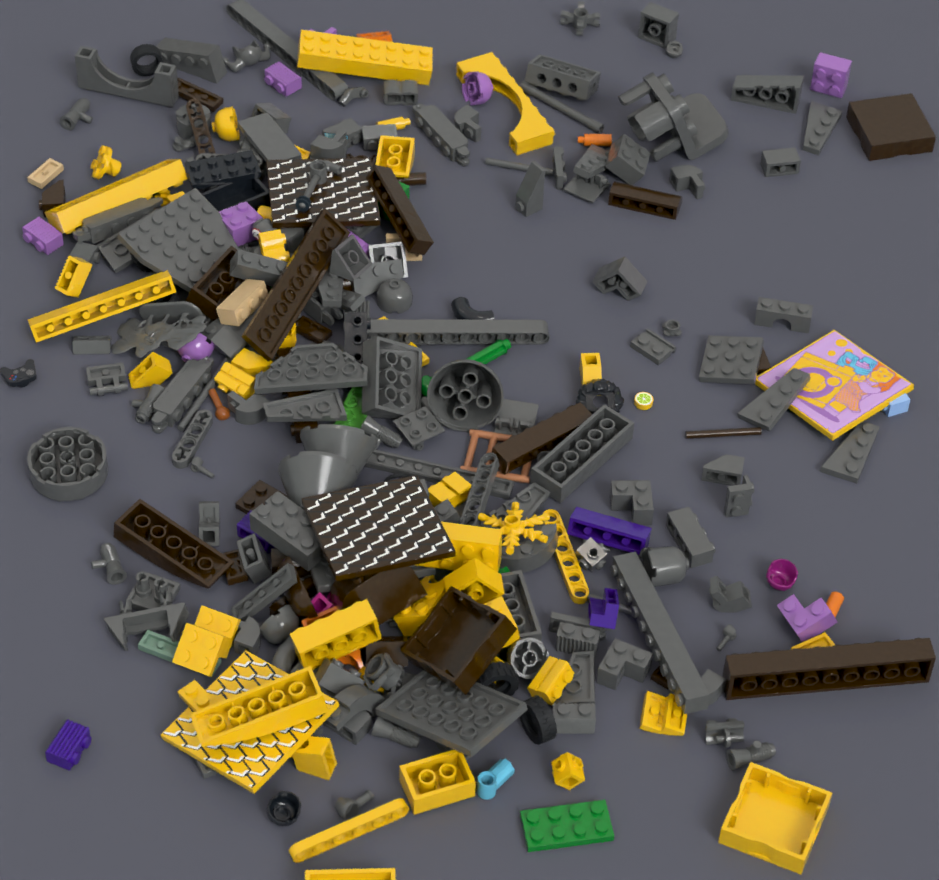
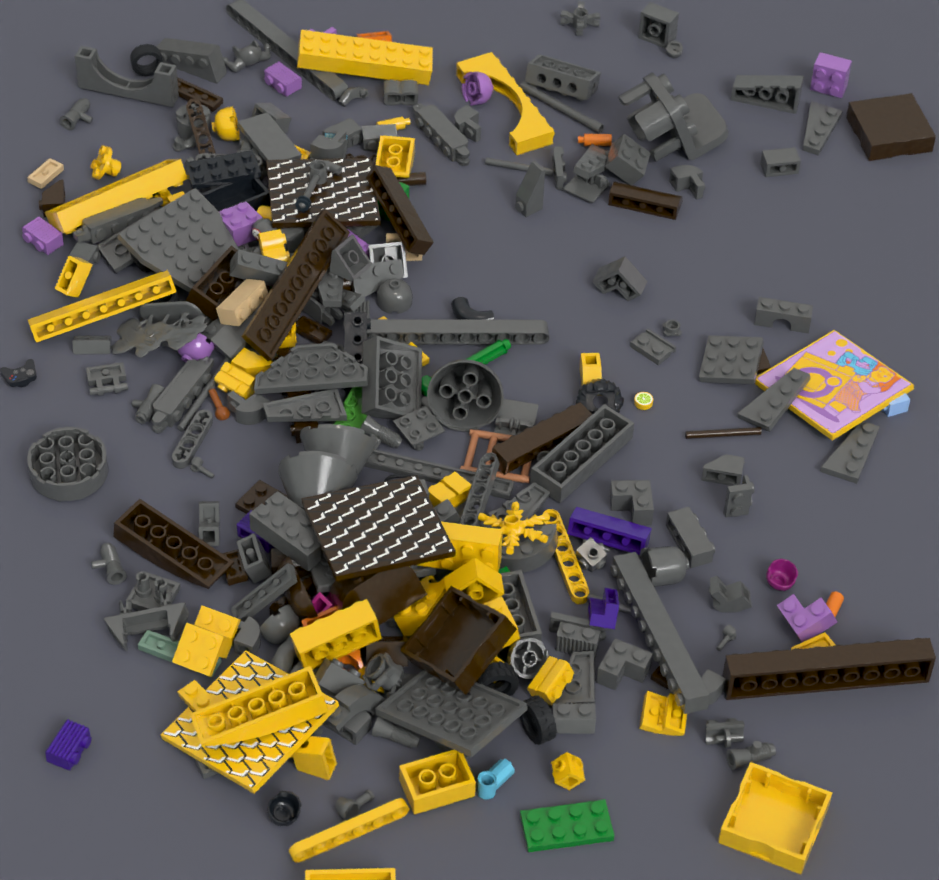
(150, 371): yellow slope -> none

